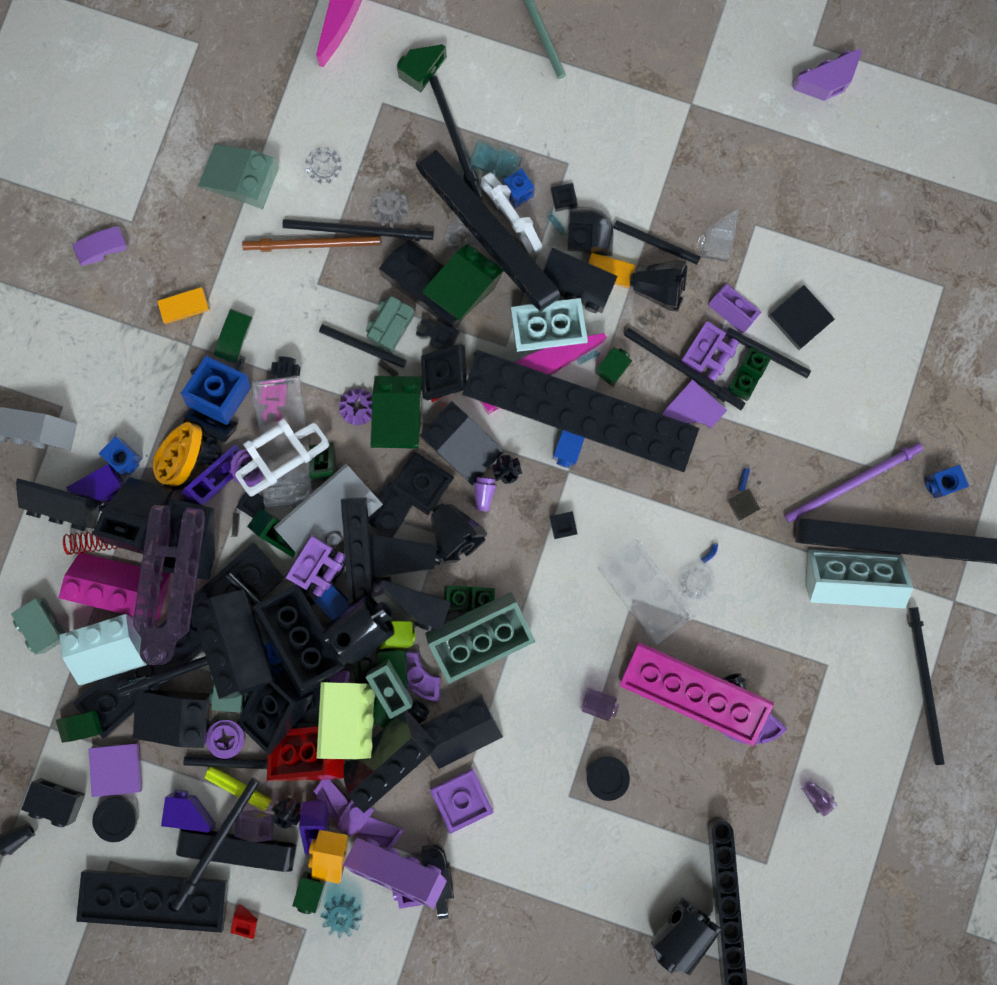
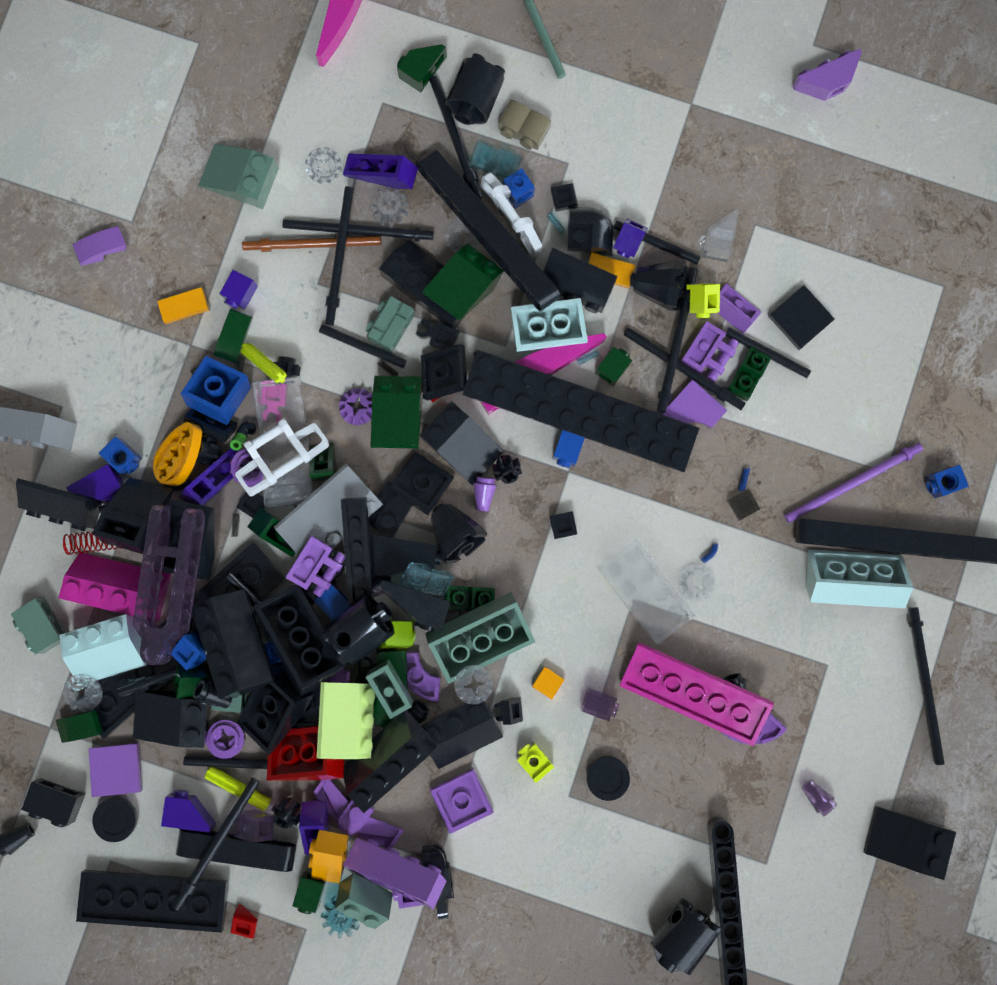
(92, 692): none -> clear gear
(187, 680): none -> dark green brick
(189, 651): none -> blue brick
(206, 694): none -> black cone
(238, 290): none -> dark purple brick
(241, 435): none -> arm
(263, 363): none -> neon yellow axle
(332, 301): none -> black bar
(364, 901): none -> sand green brick
(383, 170): none -> dark purple slope
(425, 580): none -> clear light blue slope
(465, 677): none -> clear gear
(475, 90): none -> black cylinder
(511, 711): none -> black tile
(524, 124): none -> dark tan brick
(544, 764): none -> neon yellow brick
(548, 682): none -> light orange tile
(630, 238): none -> dark purple brick
(665, 395): none -> black bar
(704, 299): none -> neon yellow brick
(910, 842): none -> black slope

